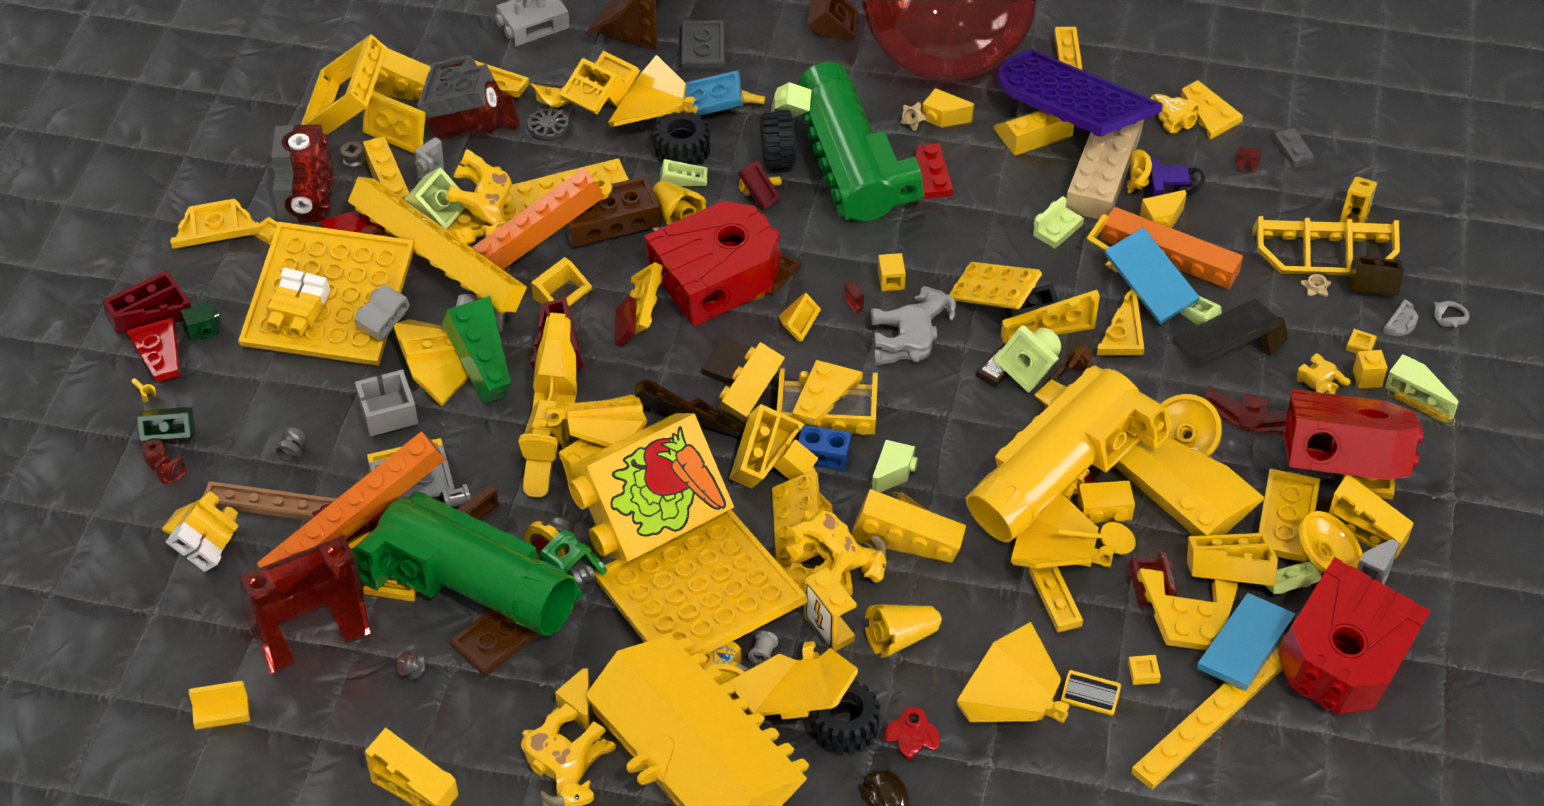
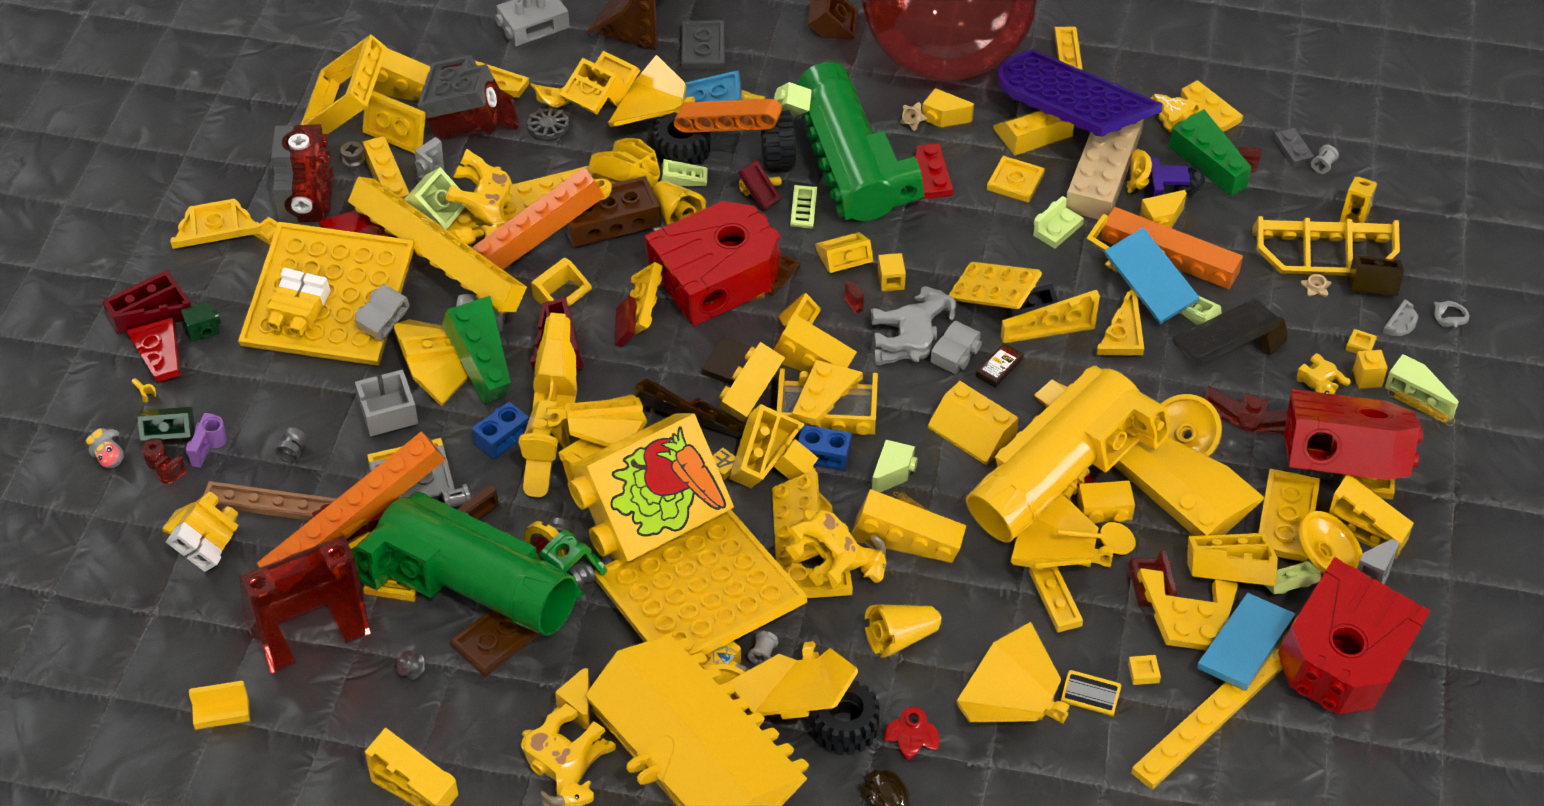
(104, 448): none -> animal
(208, 434): none -> medium lavender plate
(500, 430): none -> blue brick
(627, 161): none -> yellow connector
(724, 462): none -> yellow tile
(728, 115): none -> orange beam
(803, 192): none -> yellowish green slope
(805, 343): none -> yellow wedge
(824, 606): yellow panel -> none
(845, 252): none -> yellow tile
(955, 347): none -> light grey brick
(973, 423): none -> yellow slope
(1015, 179): none -> yellow tile
(1029, 355): yellowish green plant -> none
(1078, 359): reddish brown plant -> none
(1209, 149): none -> green wedge
(1324, 159): none -> light grey bush

